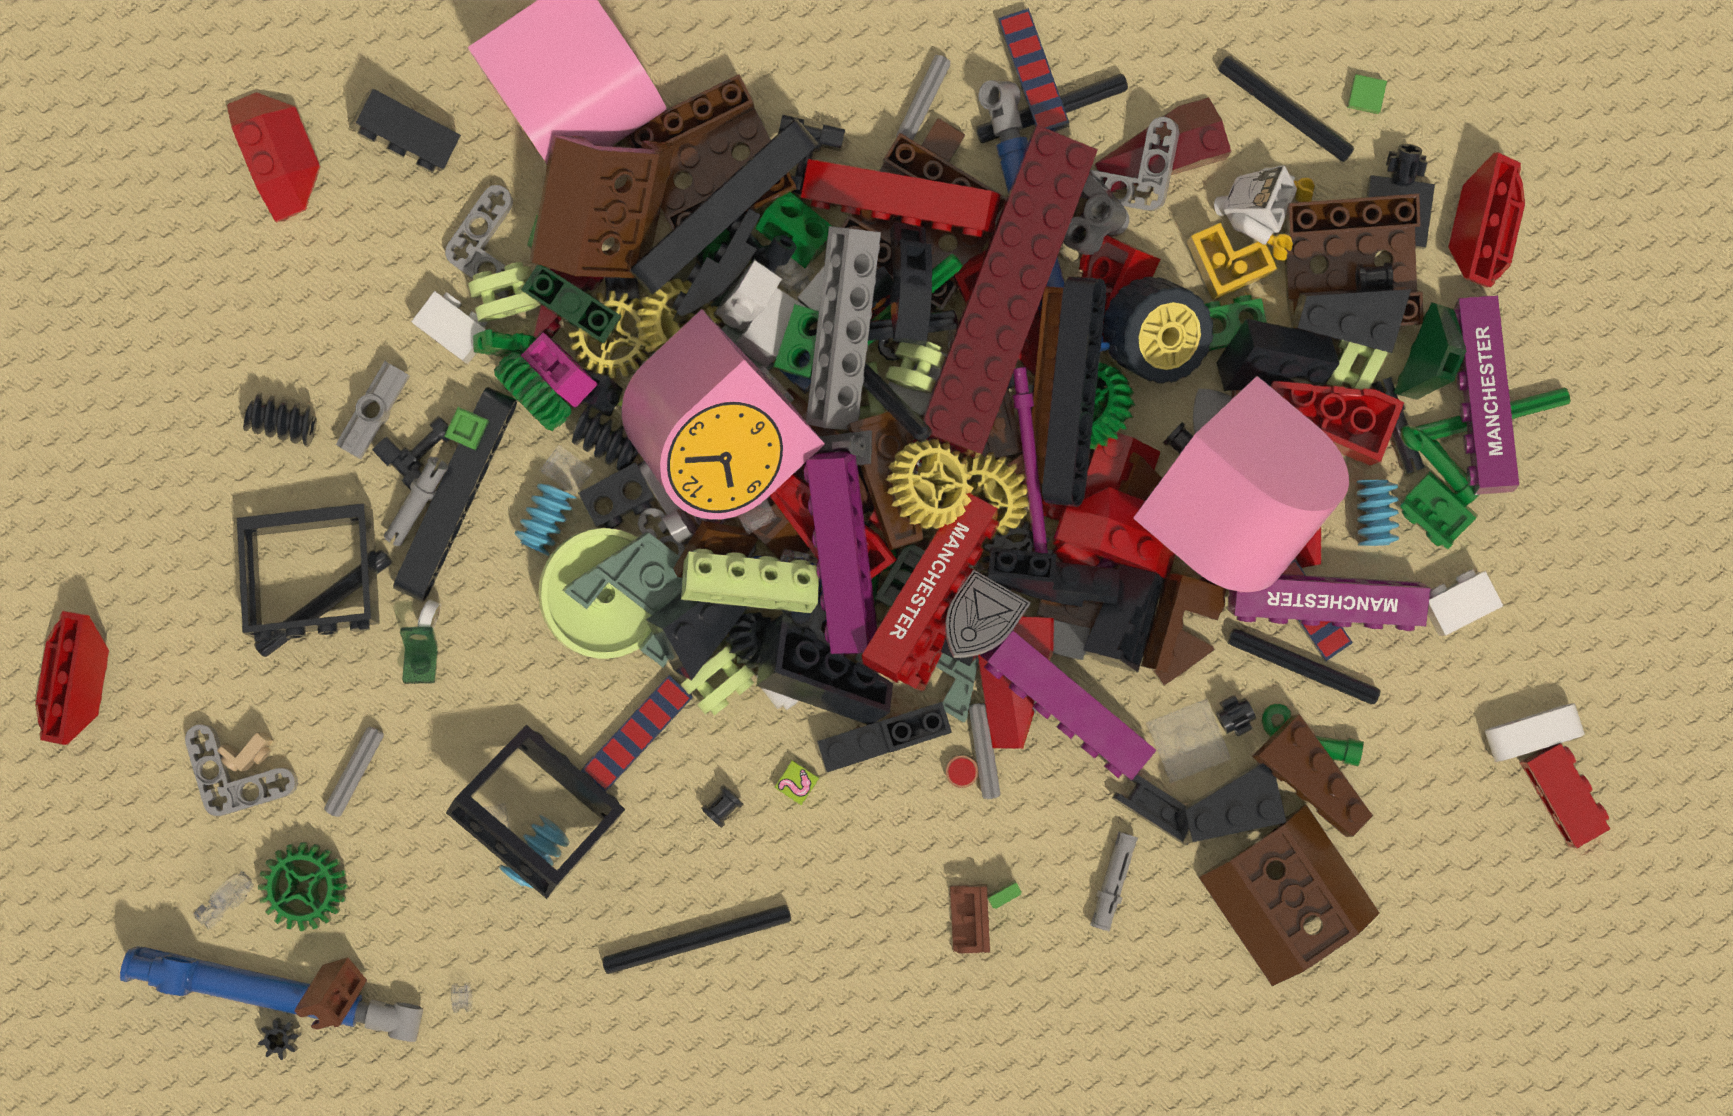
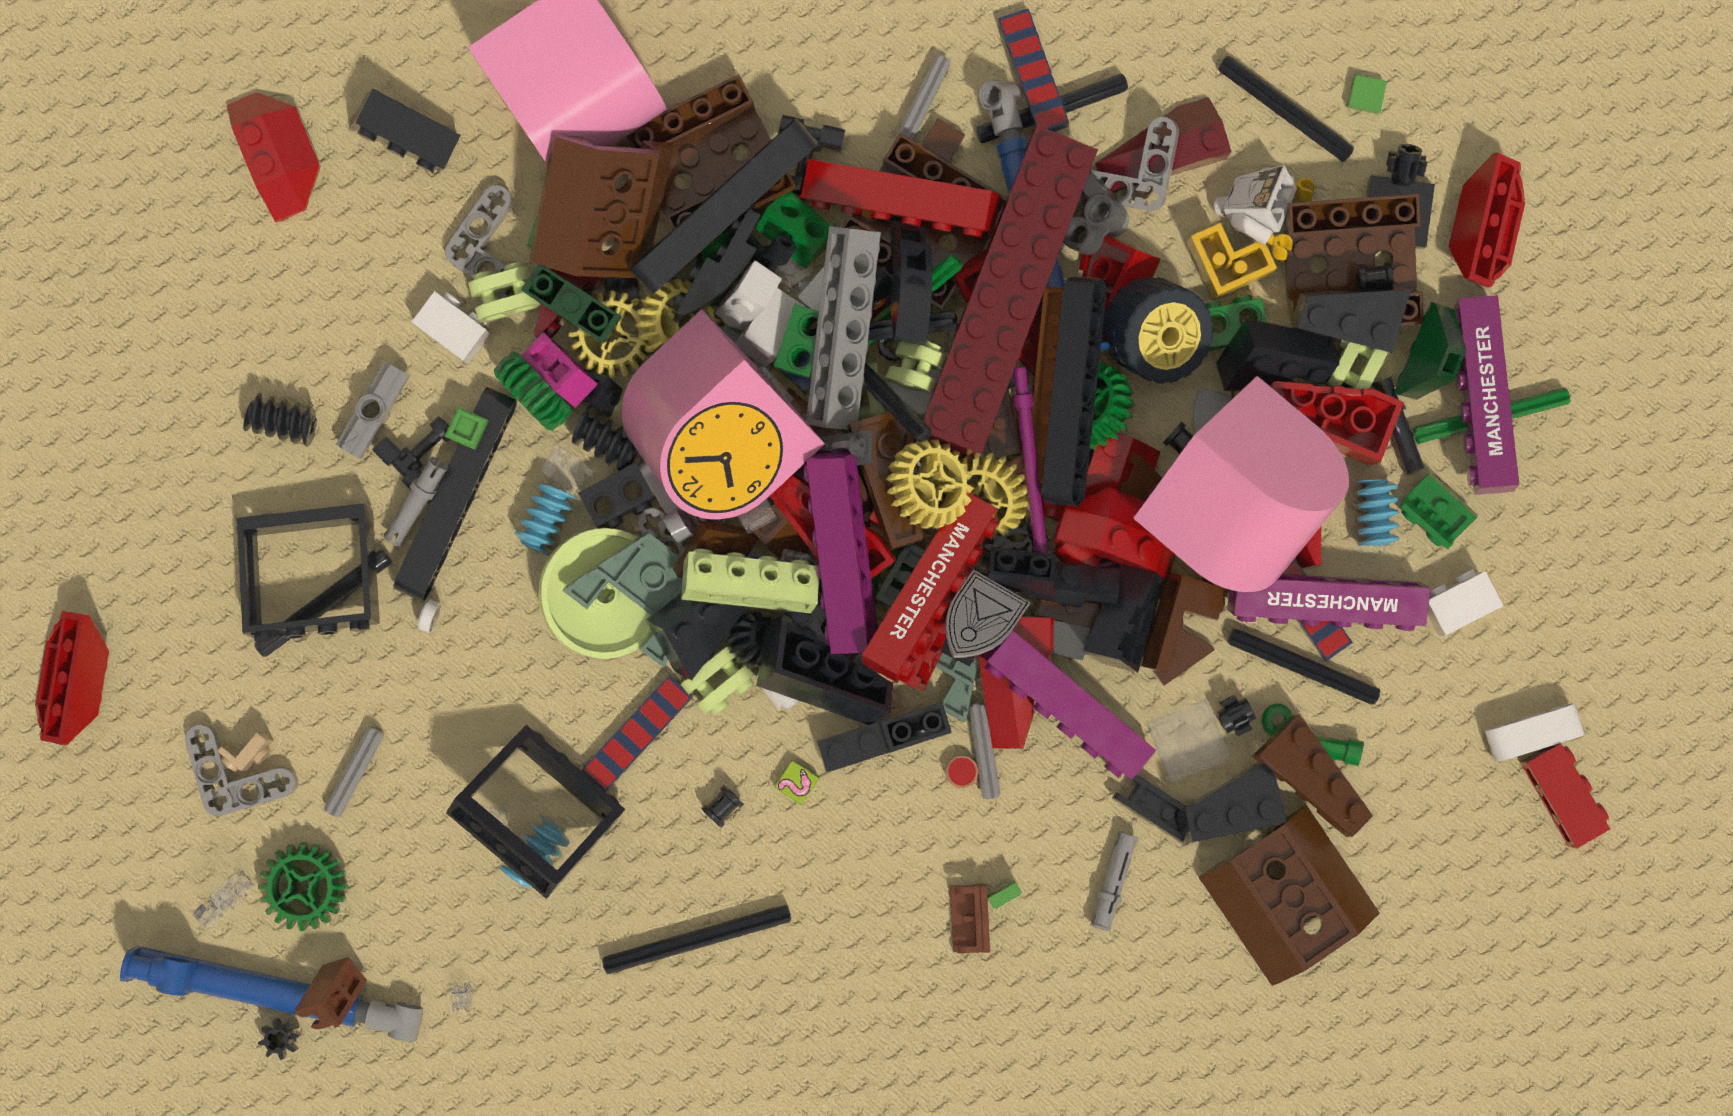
(419, 655): clear green bracket -> none
(501, 344): green piece -> none
(1438, 457): green plant -> none

